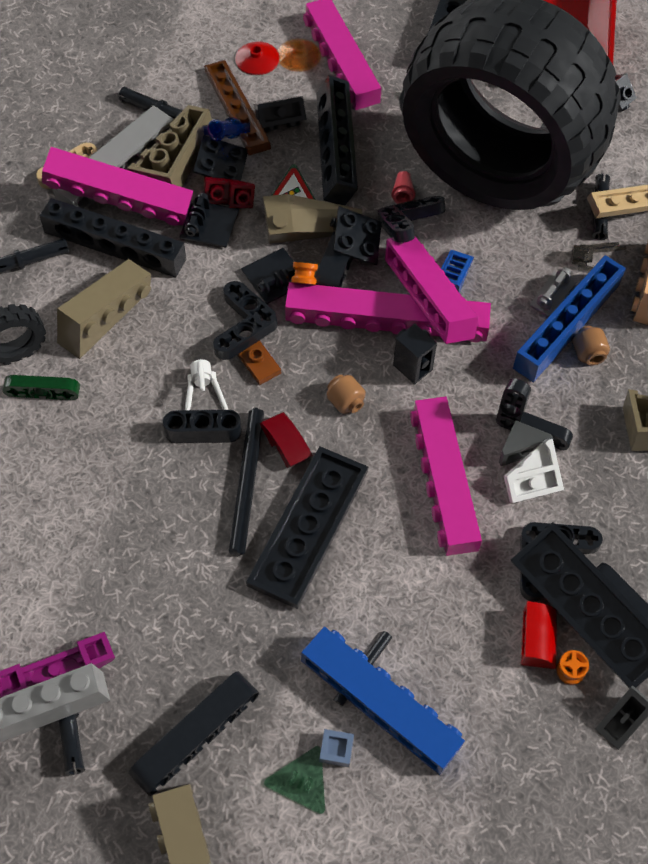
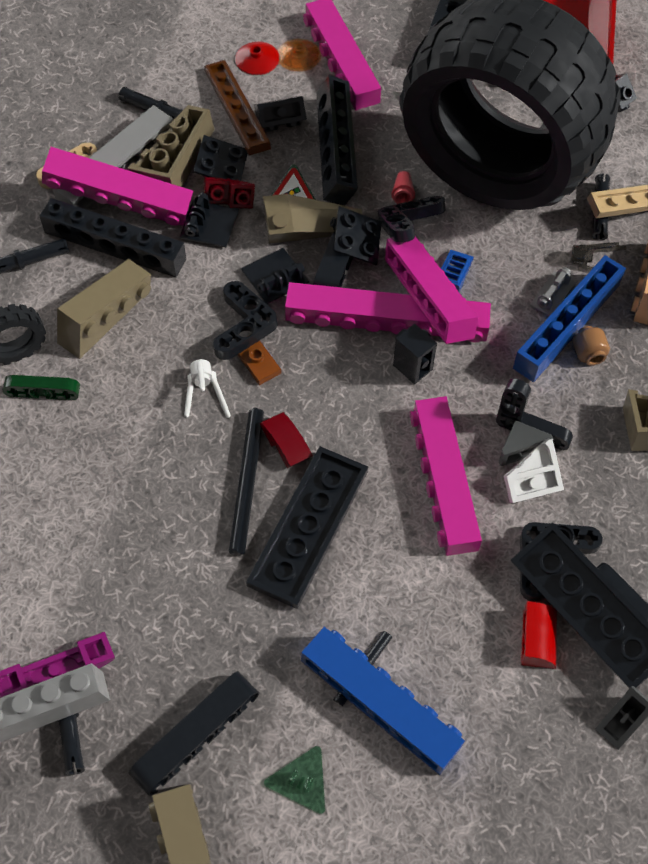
(192, 419): black beam -> none
(228, 128): clear blue piece -> none
(304, 273): orange wheel -> none
(336, 748): sand blue plate -> none
(346, 394): medium nougat head -> none
(574, 661): orange wheel -> none

